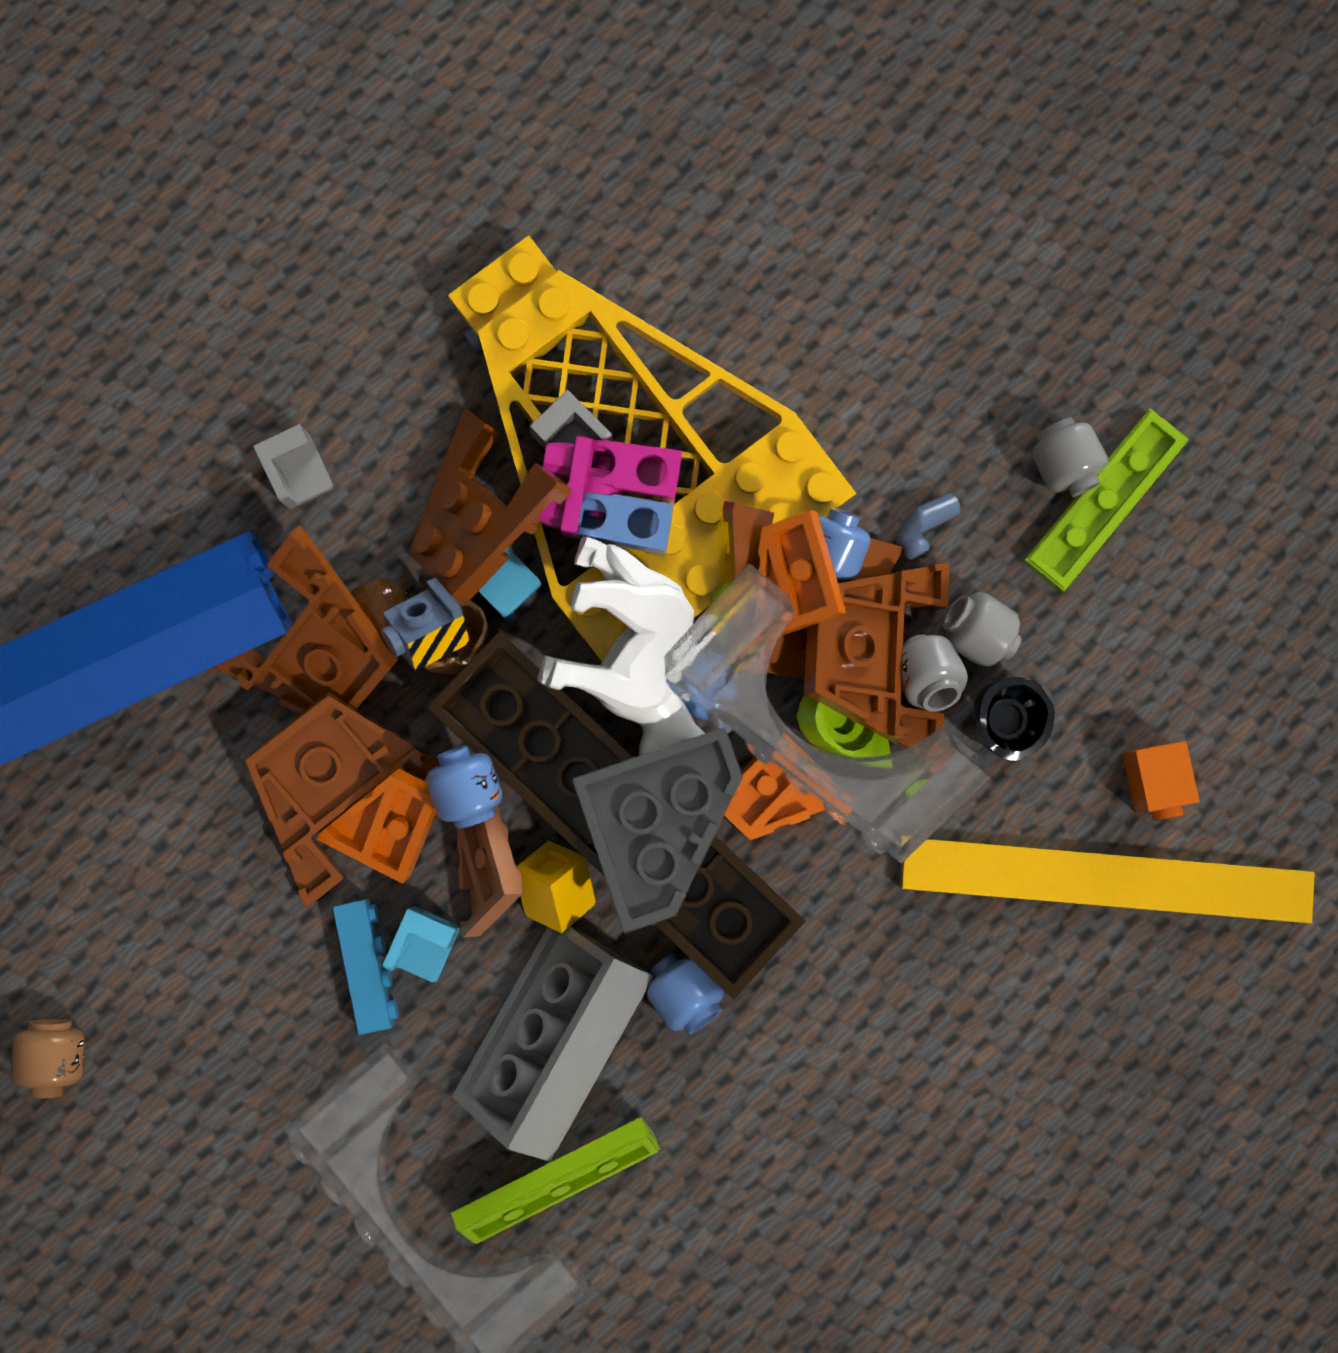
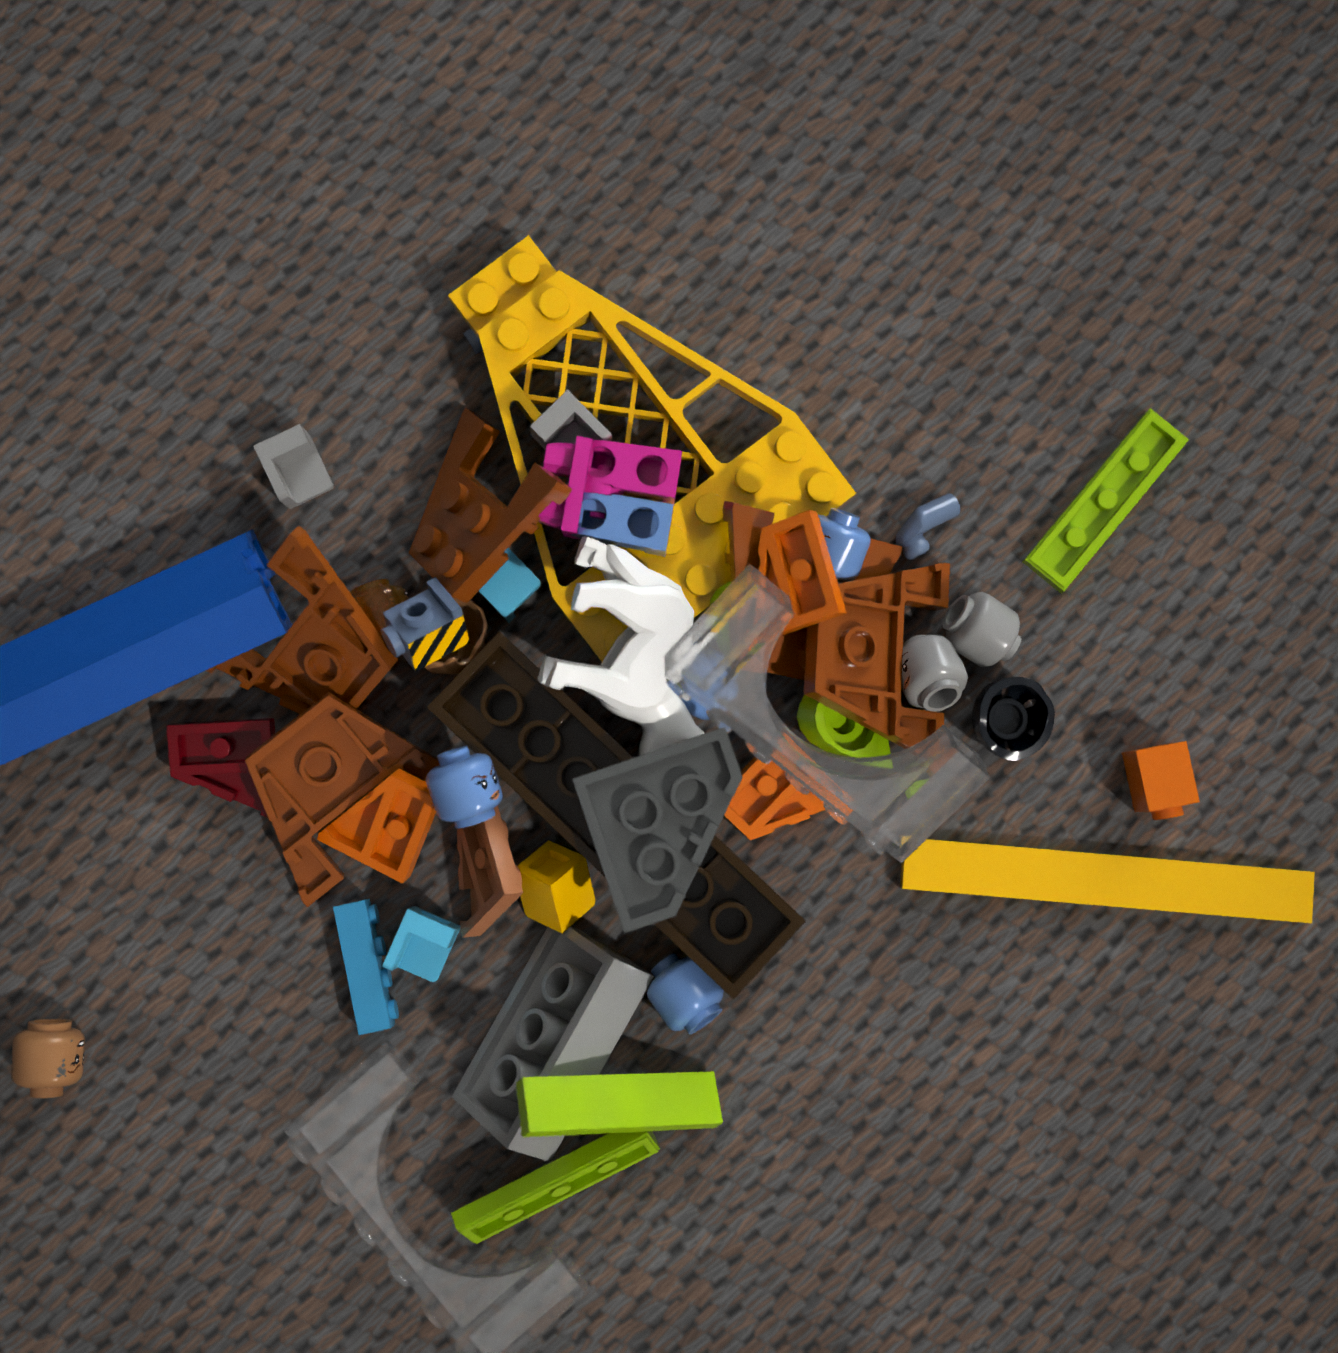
(215, 756): none -> dark red wing
(617, 1103): none -> lime tile
(1069, 457): light grey head -> none

